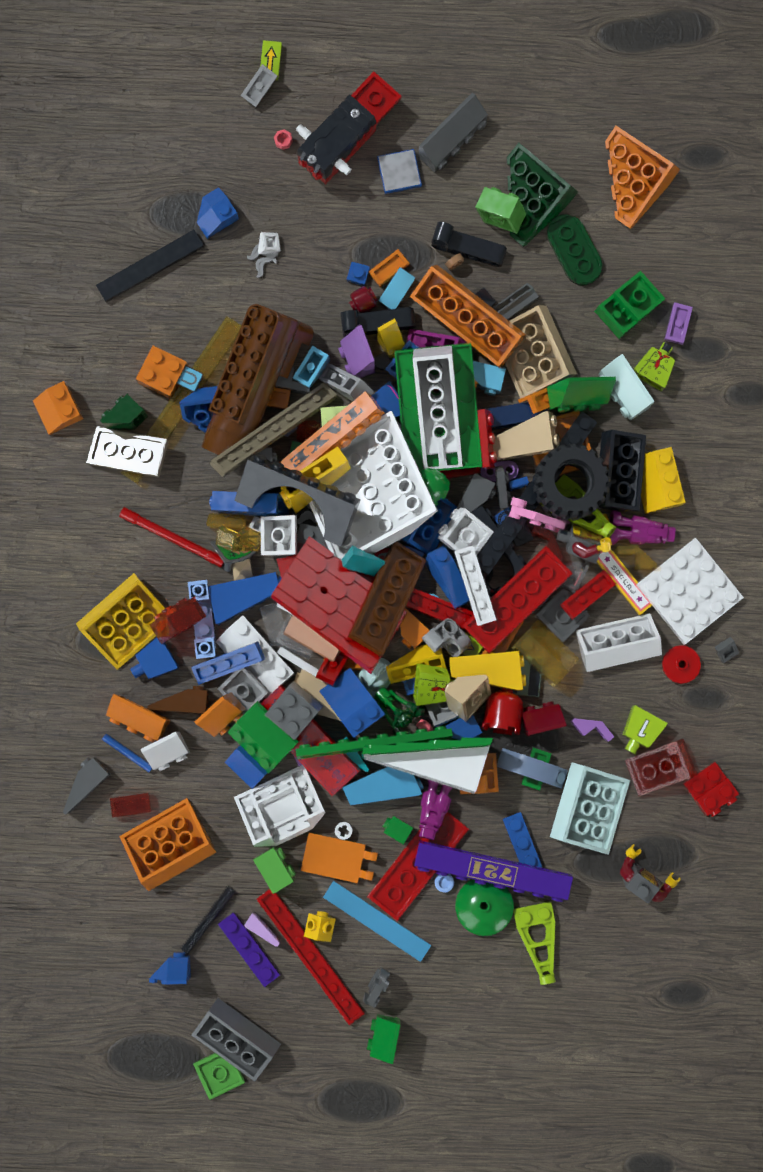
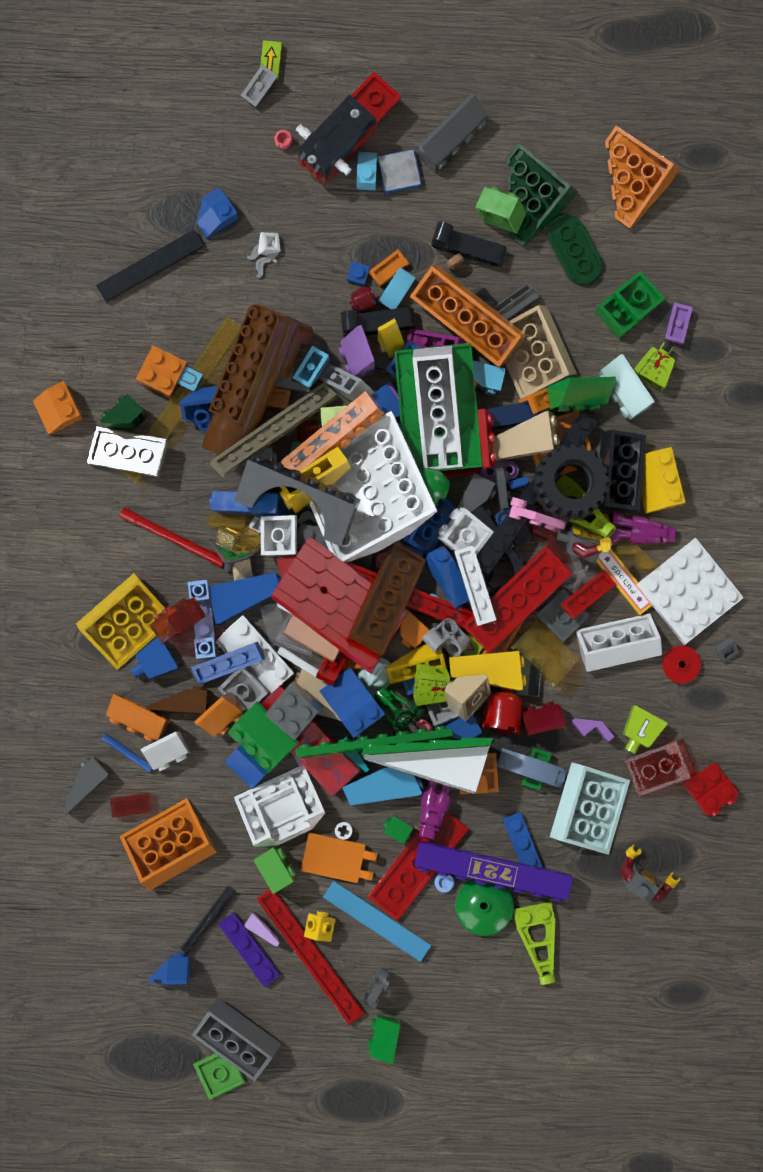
(362, 561): teal slope -> none
(366, 171): none -> medium azure slope

